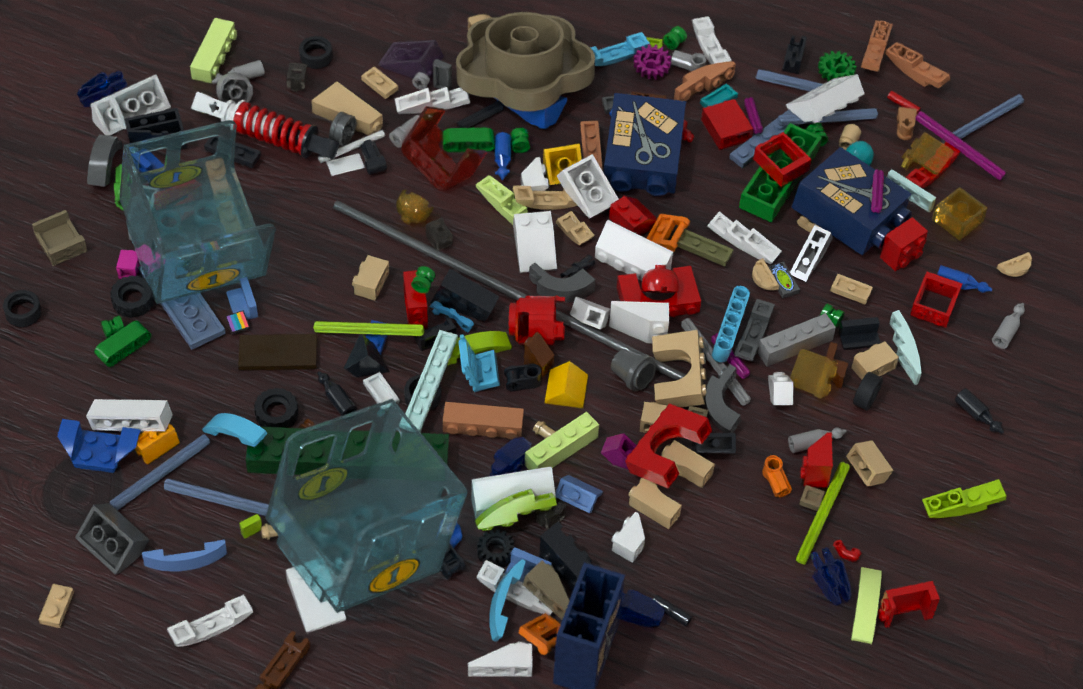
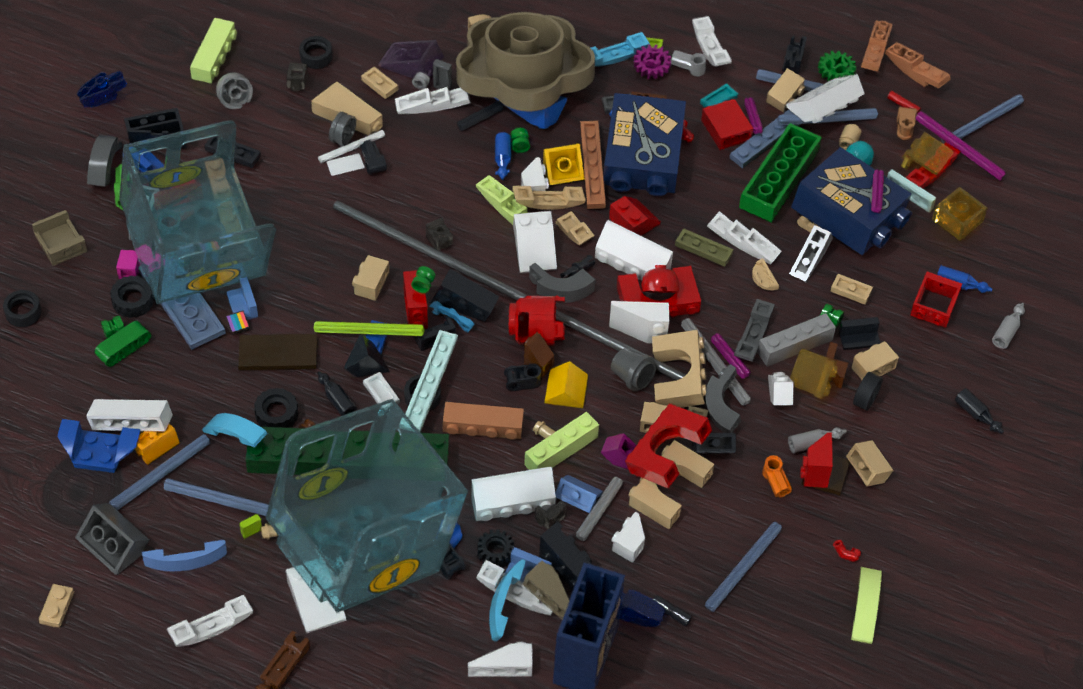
(132, 101): white slope -> none
(249, 70): light grey wheel -> none
(268, 126): piece -> none
(400, 133): light grey axle -> none
(413, 208): clear yellow cylinder -> none
(424, 153): clear red windscreen -> none
(462, 138): green beam -> none
(479, 368): medium azure plate -> none
(483, 342): lime slope -> none
(505, 511): lime slope -> none
(510, 457): clear blue hinge -> none
(538, 630): orange plate -> none
(588, 186): white slope -> none
(590, 313): white slope -> none
(599, 508): none -> light grey axle
(663, 228): orange plate -> none
(675, 37): green wheel -> none
(705, 77): nougat slope -> none
(730, 324): medium azure beam -> none
(743, 566): none -> sand blue axle
(785, 90): none -> tan brick
(786, 282): tile -> none
(790, 172): red window -> none
(811, 498): dark tan plate -> none
(818, 129): green wheel -> none
(822, 513): lime axle -> none
(831, 577): clear blue hinge -> none
(904, 244): red brick -> none
(907, 347): light aqua slope -> none
(909, 599): red panel -> none
(963, 502): lime slope -> none
(1017, 266): tan plate -> none

